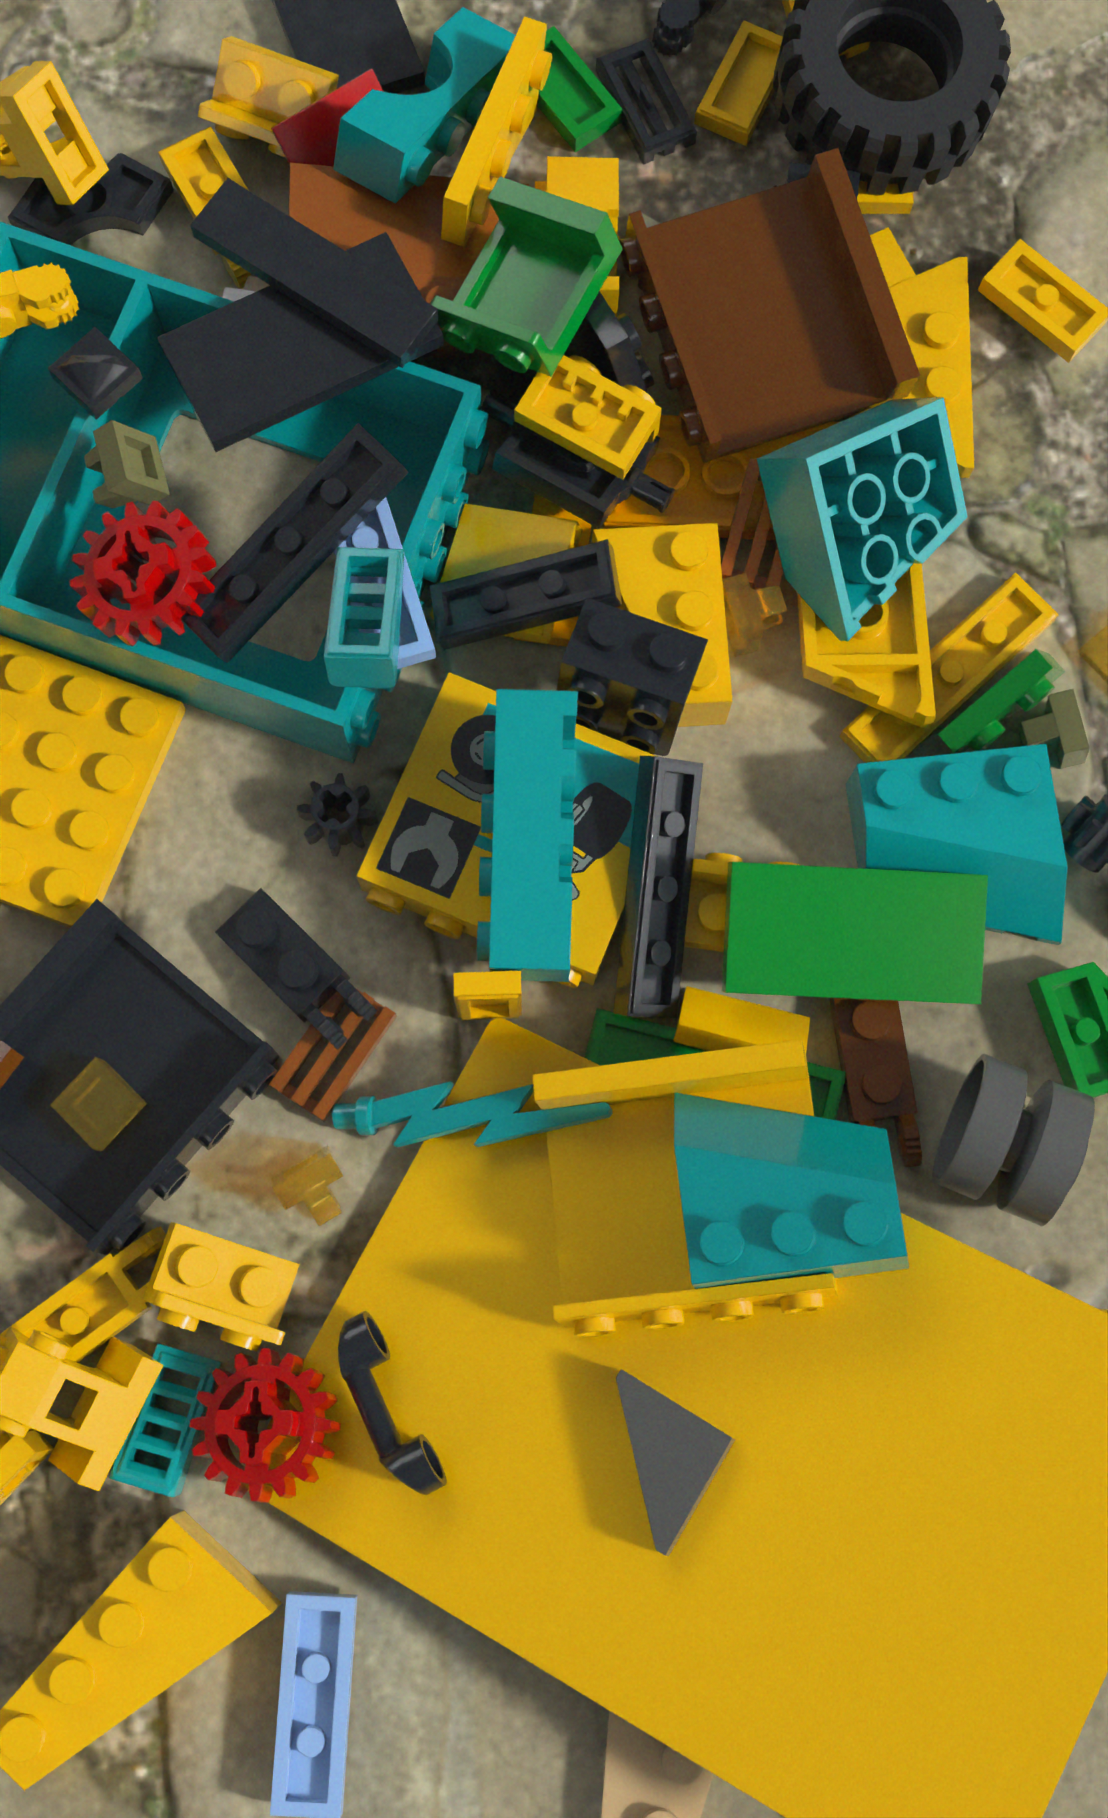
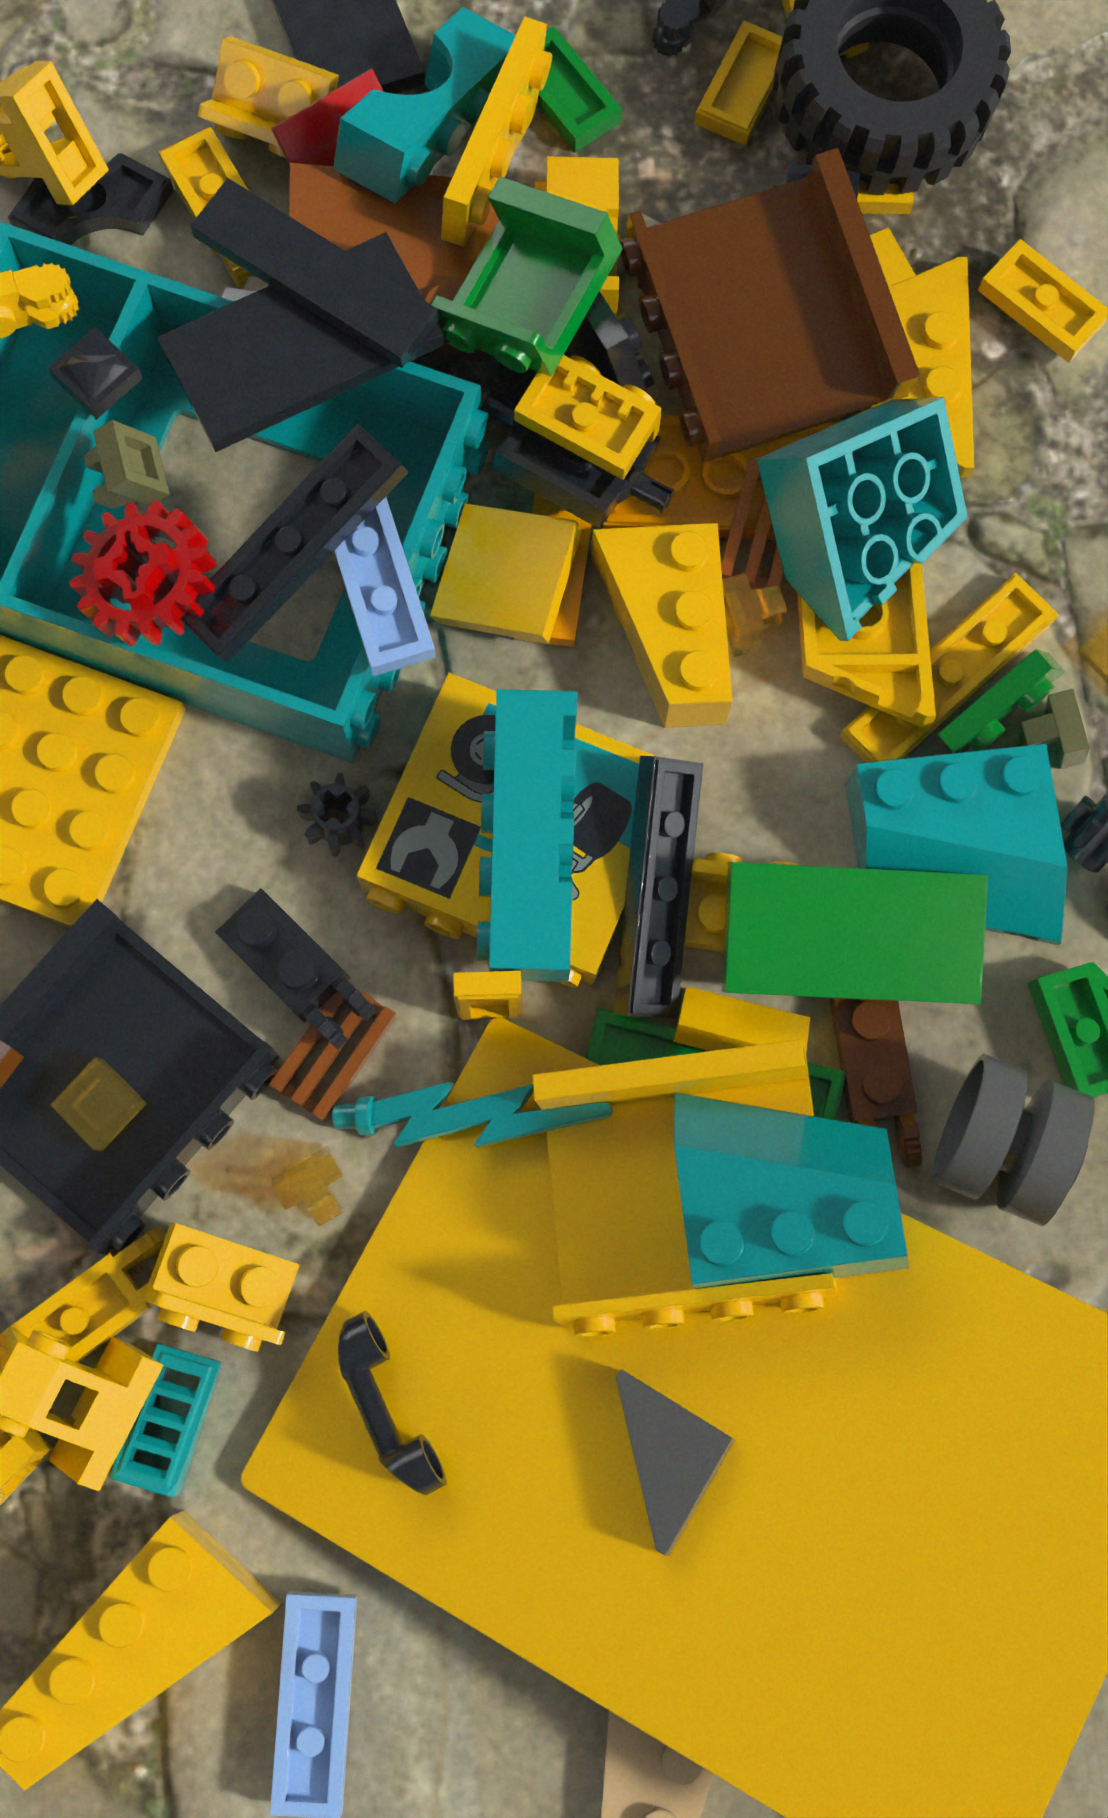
(264, 1452): red gear -> none
(364, 658): teal slope -> none
(524, 594): black tile -> none
(629, 675): black bracket -> none
(662, 139): black tile -> none

